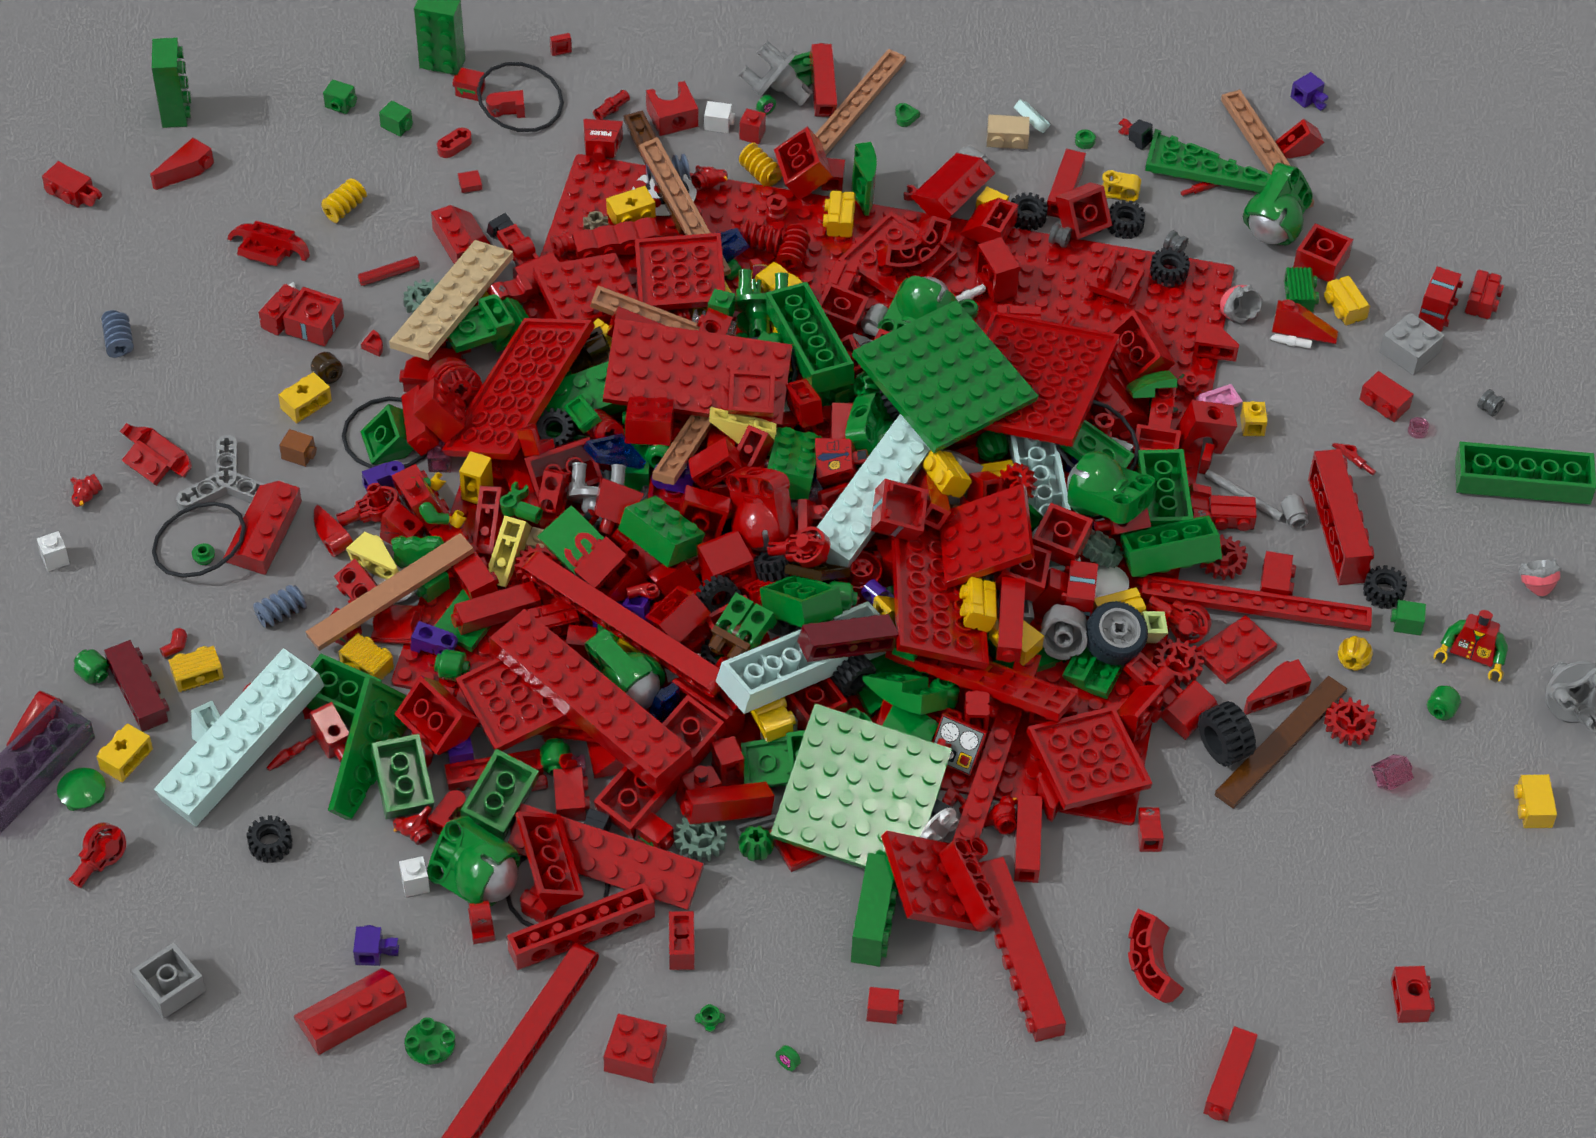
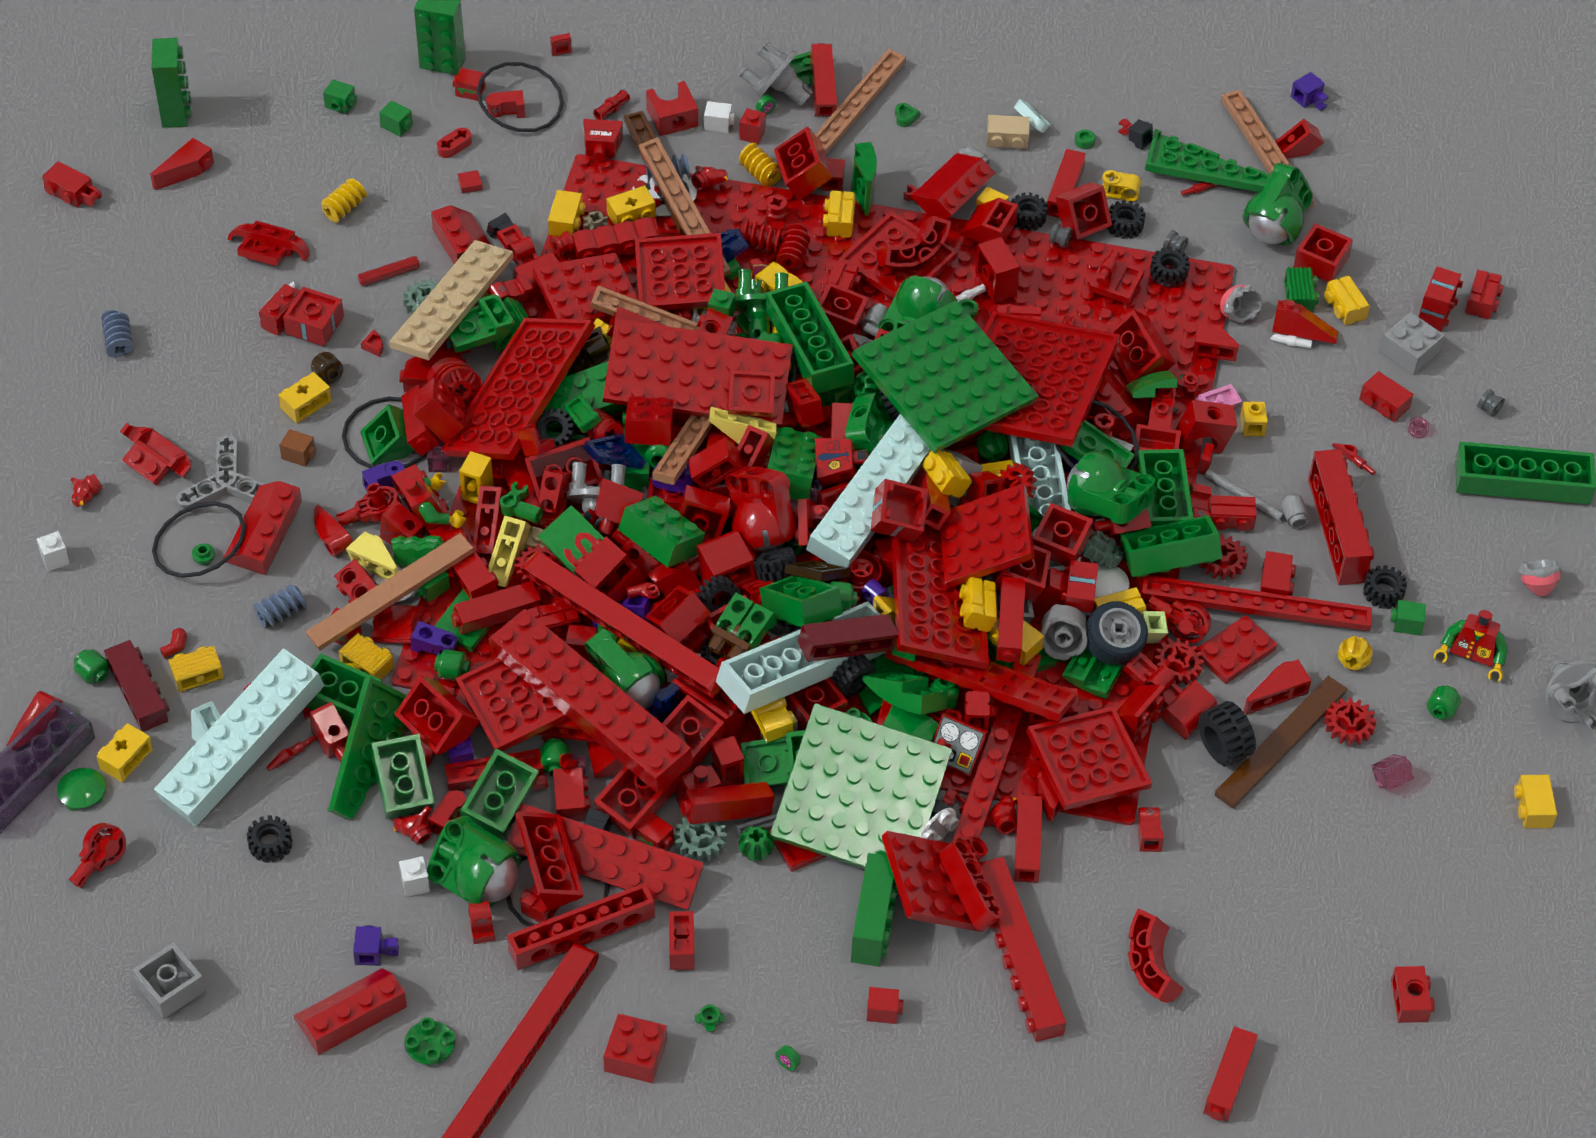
(565, 213): none -> yellow brick
(802, 544): red pin -> none

